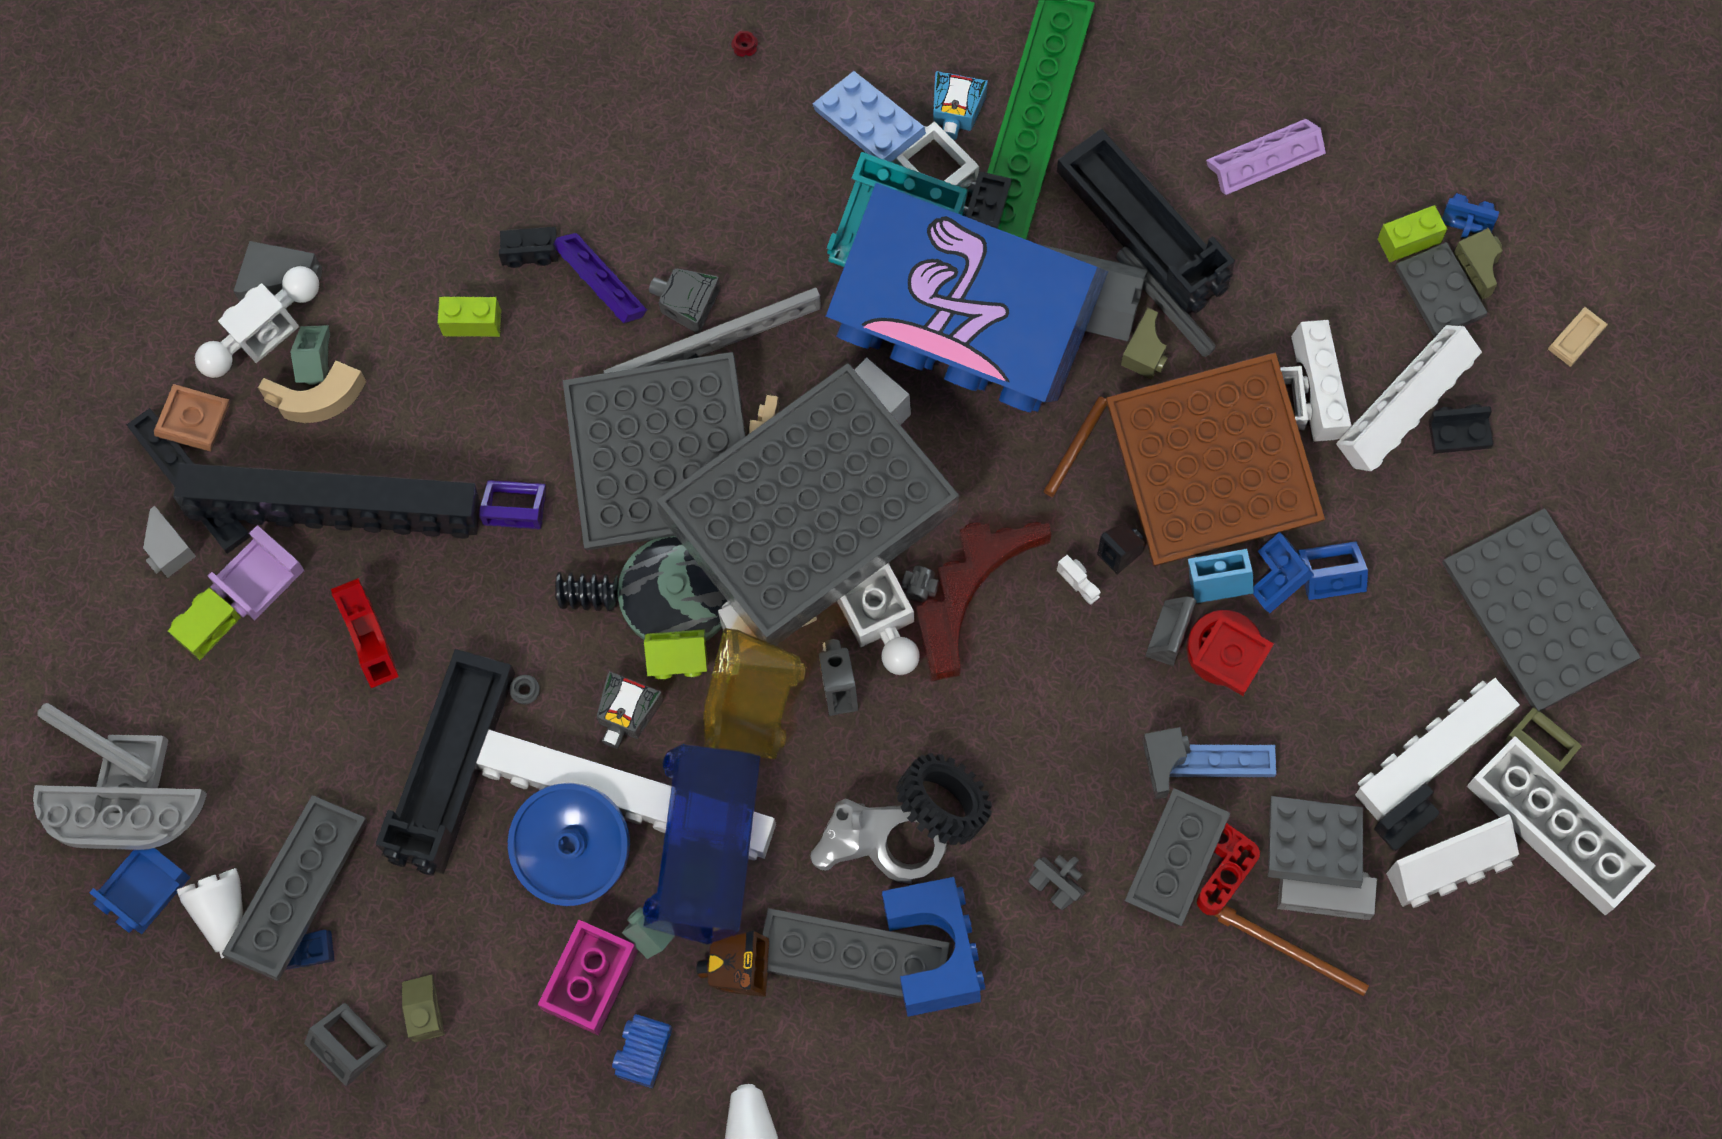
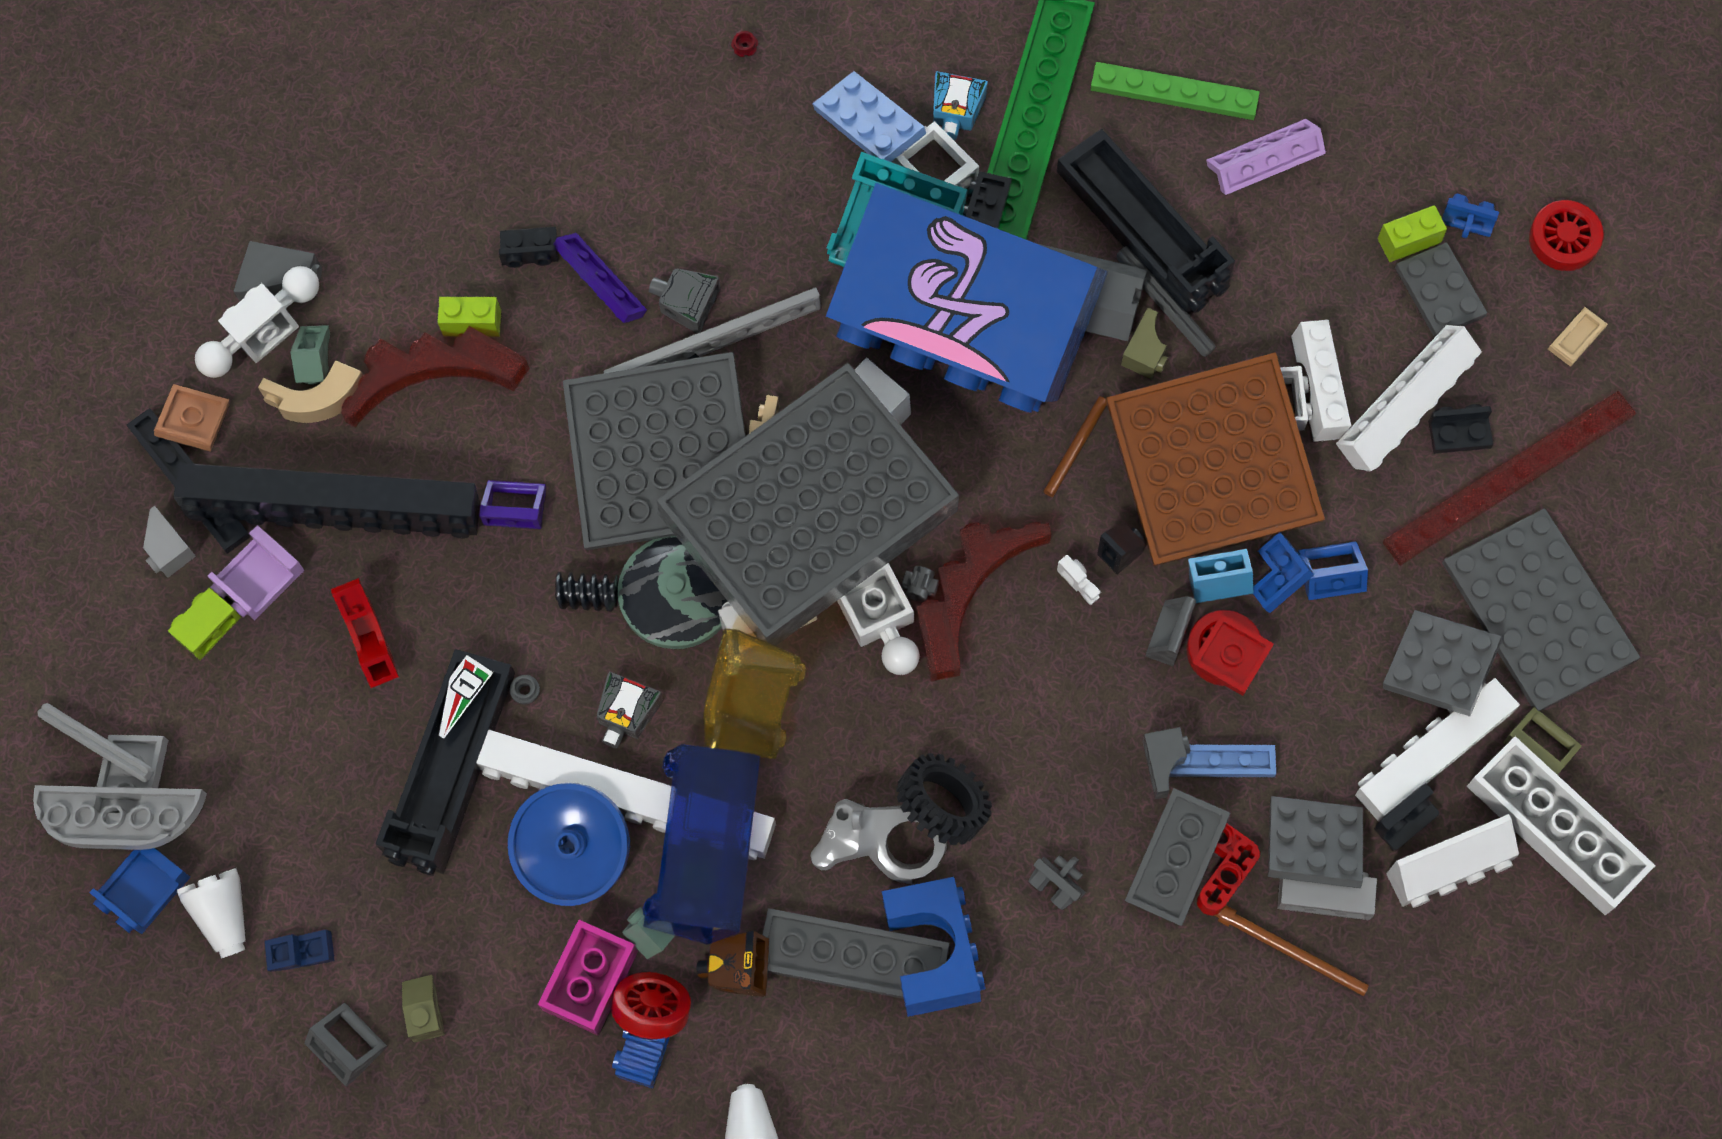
(294, 888): dark grey plate -> none
(428, 359): none -> clear red arch
(462, 689): none -> sticker
(651, 1005): none -> red wheel
(676, 653): lime brick -> none
(838, 678): dark grey torso -> none
(1175, 90): none -> bright green plate
(1442, 663): none -> dark grey plate
(1477, 257): olive arch -> none
(1508, 478): none -> clear red plate
(1566, 235): none -> red wheel

